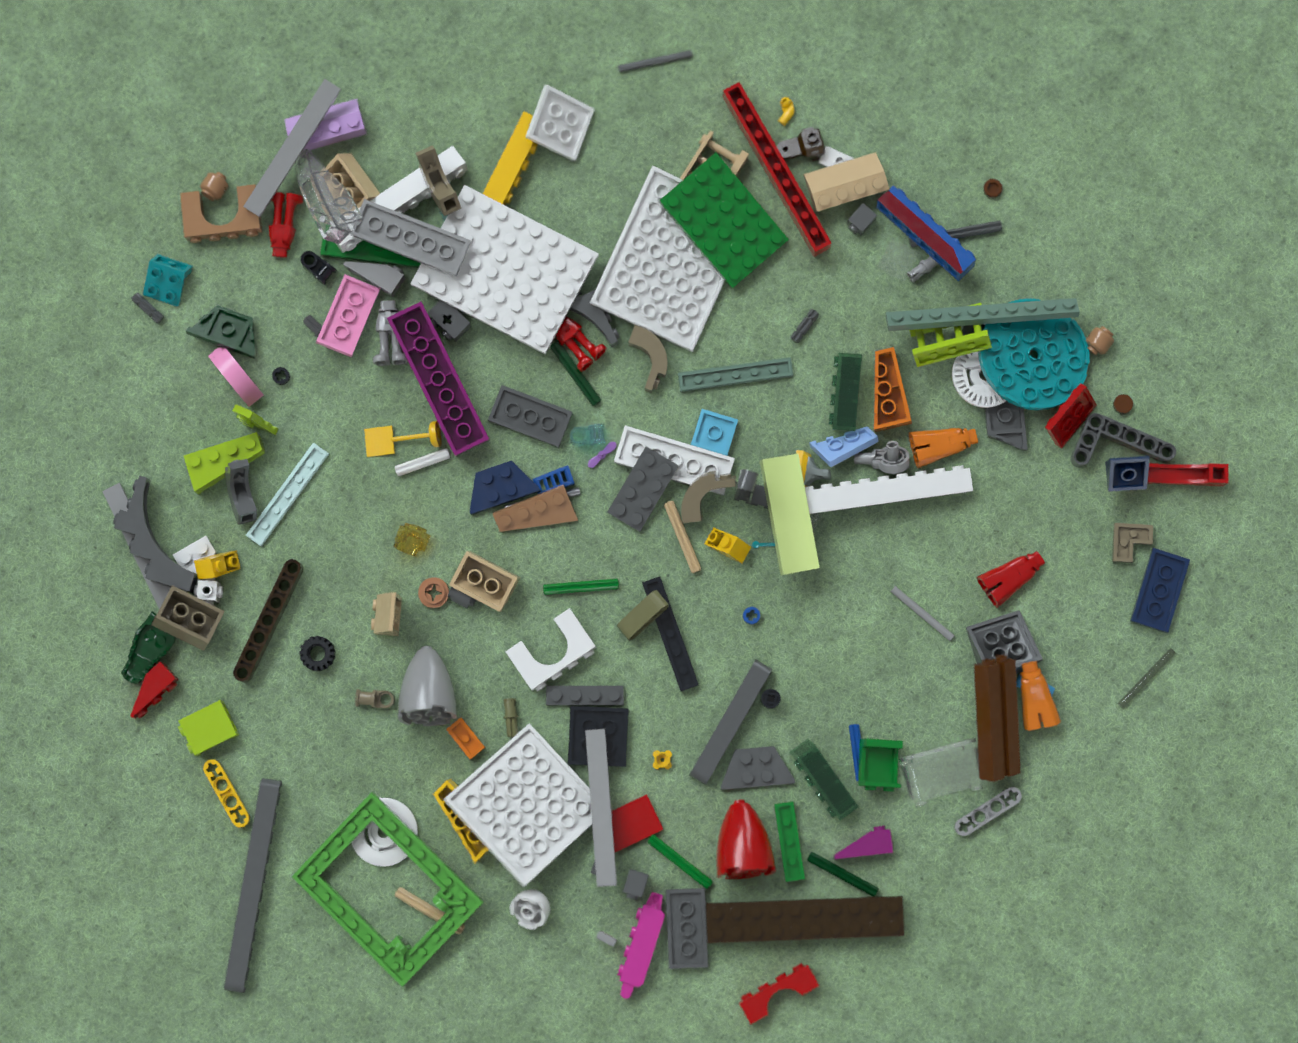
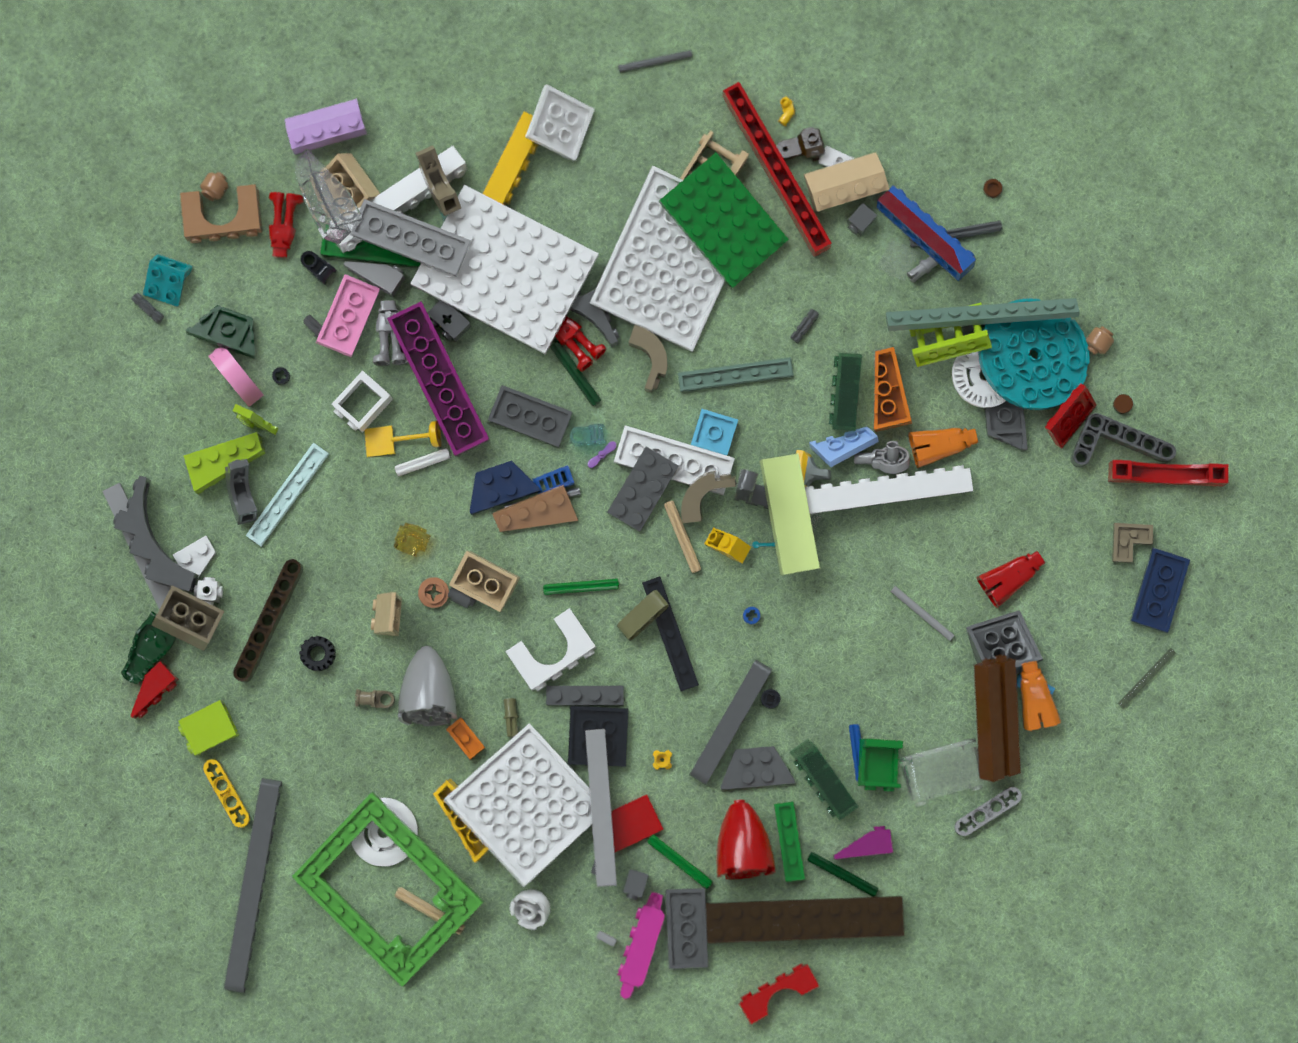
(217, 565): yellow slope -> none
(292, 148): light grey tile -> none
(373, 413): none -> white window
(1127, 473): dark blue slope -> none

